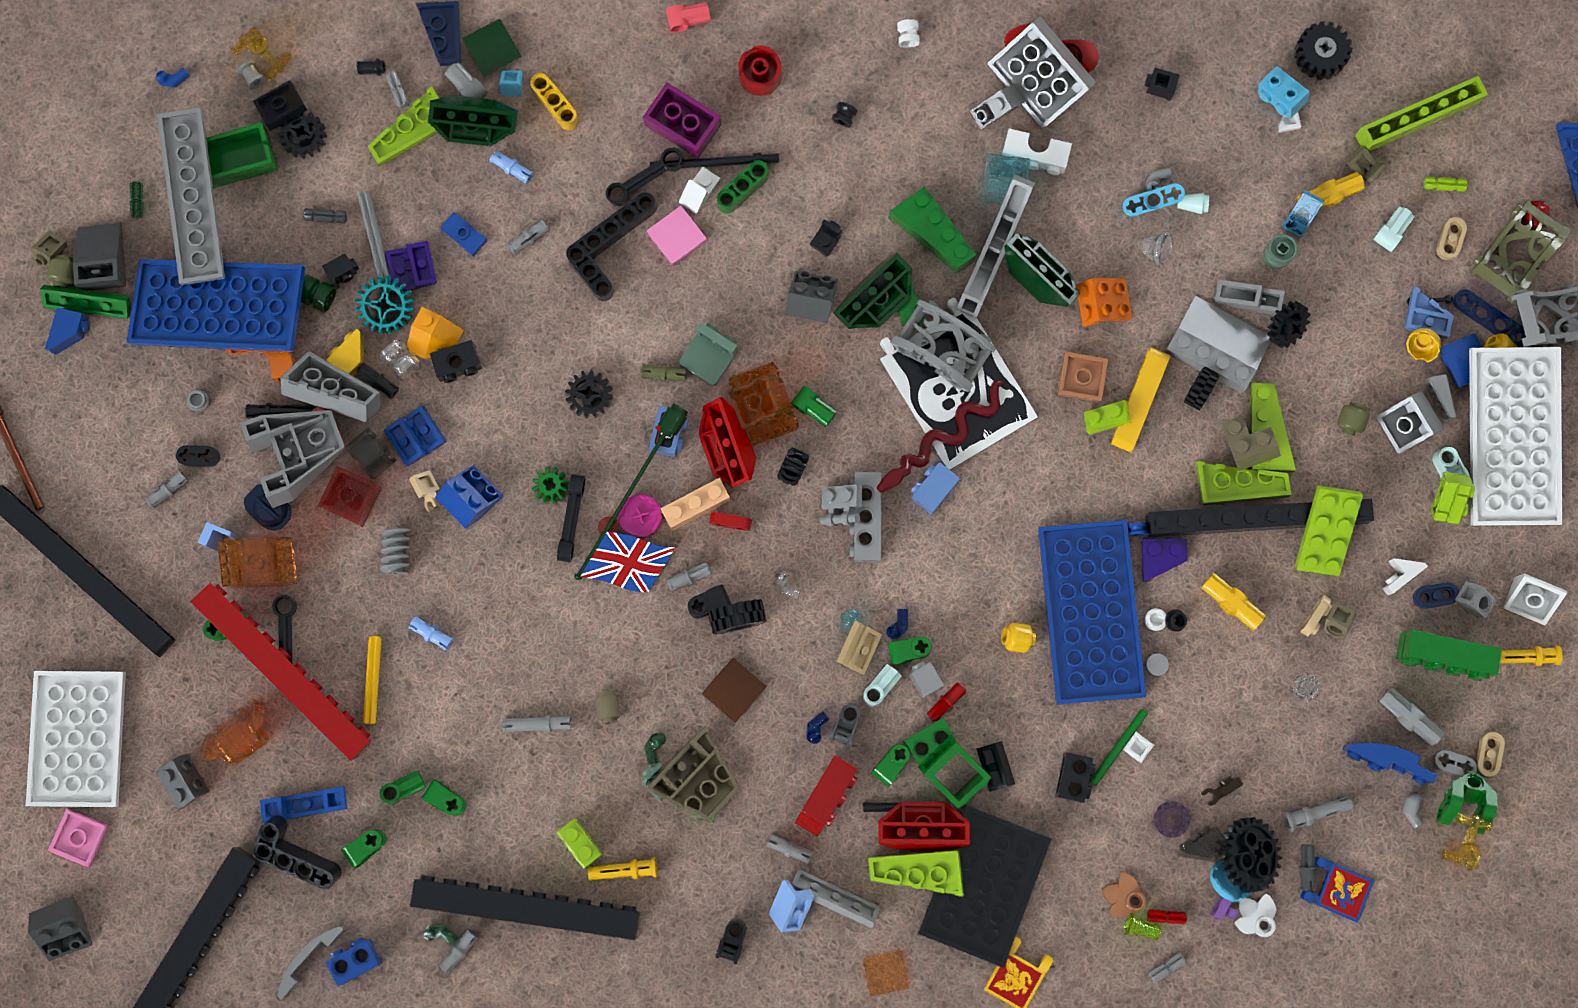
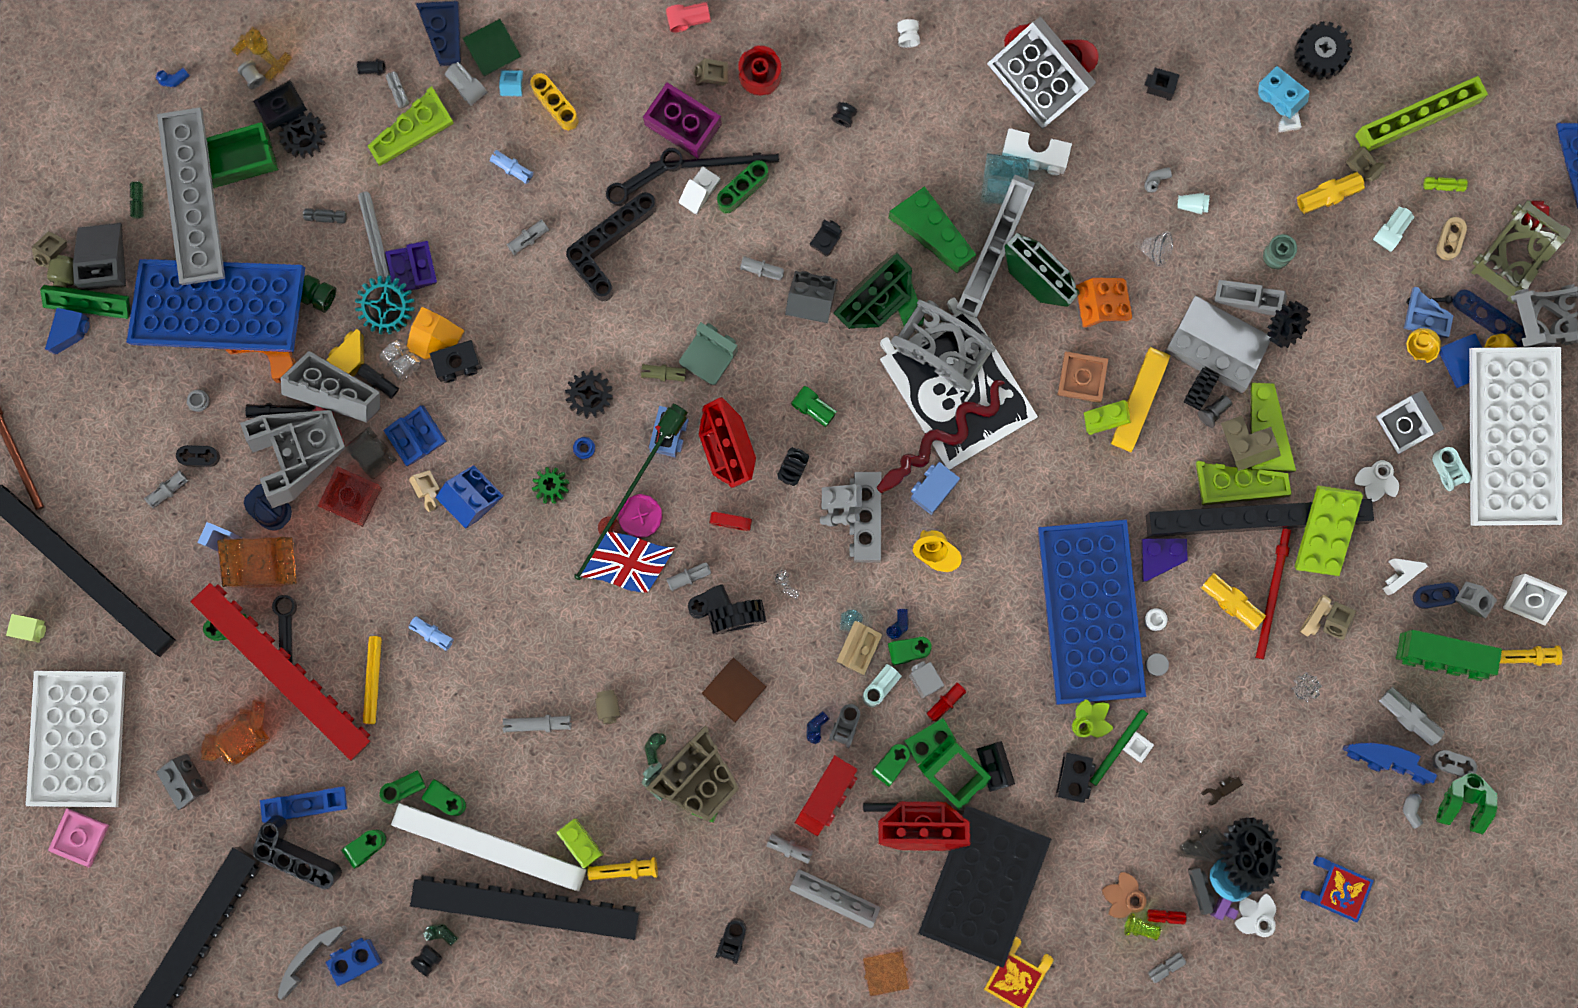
(26, 628): none -> yellowish green brick
(59, 929): dark grey slope -> none
(340, 270): black brick -> none
(394, 551): light grey piece -> none
(426, 960): none -> black wheel
(458, 951): light grey pin -> none
(463, 234): blue plate -> none
(471, 119): dark green wedge -> none
(488, 847): none -> white beam
(575, 493): black piece -> none
(584, 441): none -> blue plate
(676, 235): bright pink tile -> none
(695, 504): light nougat brick -> none
(711, 72): none -> dark tan bracket
(762, 268): none -> light grey axle
(762, 403): clear orange slope -> none
(790, 907): light blue panel -> none
(923, 870): lime wing -> none
(937, 551): none -> yellow piece
(997, 106): light grey slope -> none
(1018, 637): yellow head -> none
(1094, 718): none -> lime plate
(1138, 529): blue bush -> none
(1171, 200): medium azure beam -> none
(1180, 617): black plate -> none
(1181, 824): clear purple gear -> none
(1199, 881): none -> dark grey plate
(1213, 412): none -> flat silver pin
(1282, 552): none -> red bar
(1302, 213): dark azure tile -> none
(1307, 815): light grey pin -> none
(1307, 867): dark grey axle -> none
(1353, 418): olive head -> none
(1376, 484): none -> white plate
(1441, 394): light grey slope -> none
(1452, 498): lime brick -> none
(1468, 852): clear yellow axle -> none
(1492, 755): tan plate -> none

